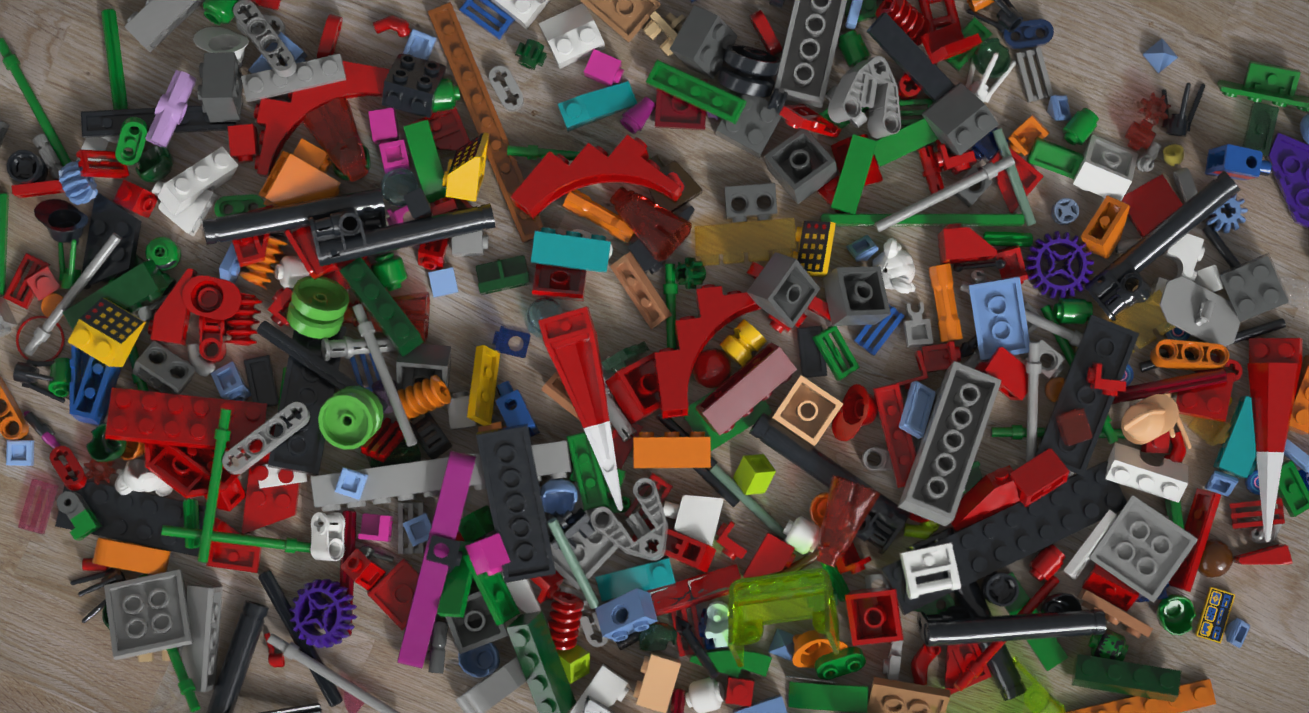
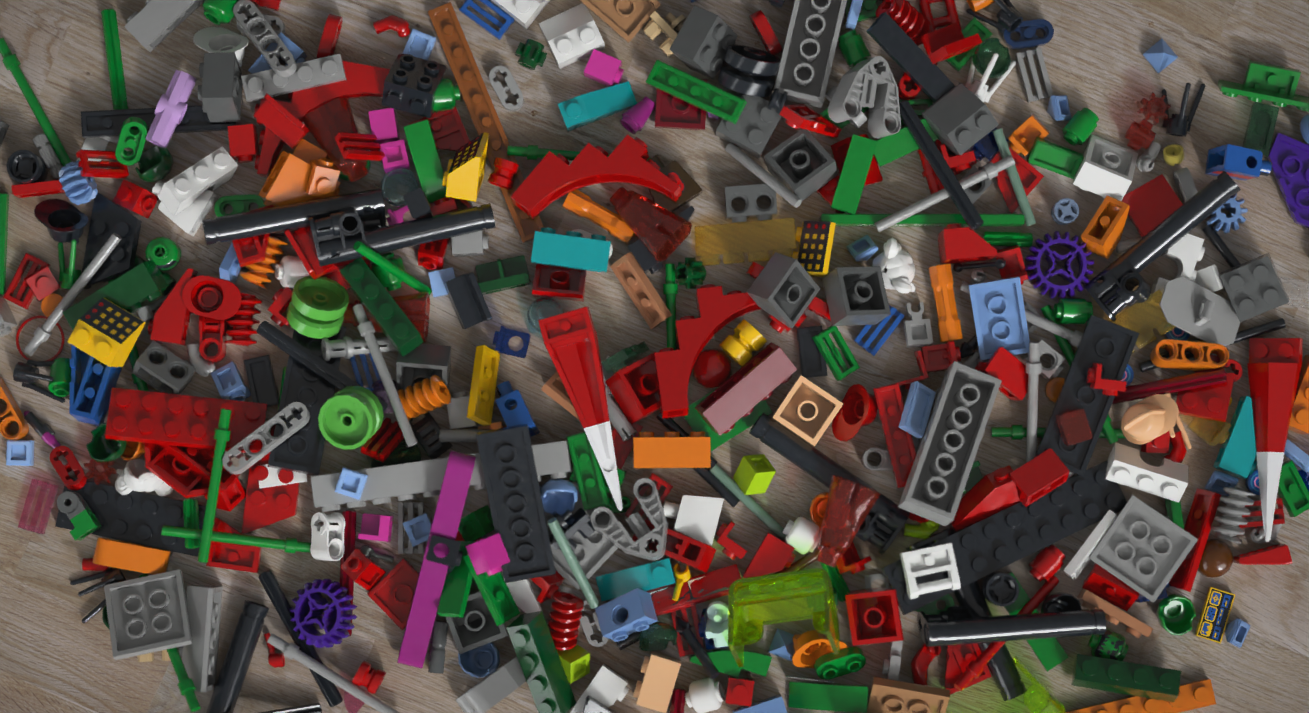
(281, 122): none -> red panel
(322, 178): none -> orange bracket
(357, 142): none -> red tile
(369, 677): none -> red wheel
(391, 267): none -> green bar
(459, 435): none -> light grey piece
(467, 300): none -> black panel
(503, 173): none -> red wheel
(681, 577): none -> yellow hand
(763, 175): none -> light grey bar
(940, 166): none -> black axle
(1233, 514): none -> light grey piece

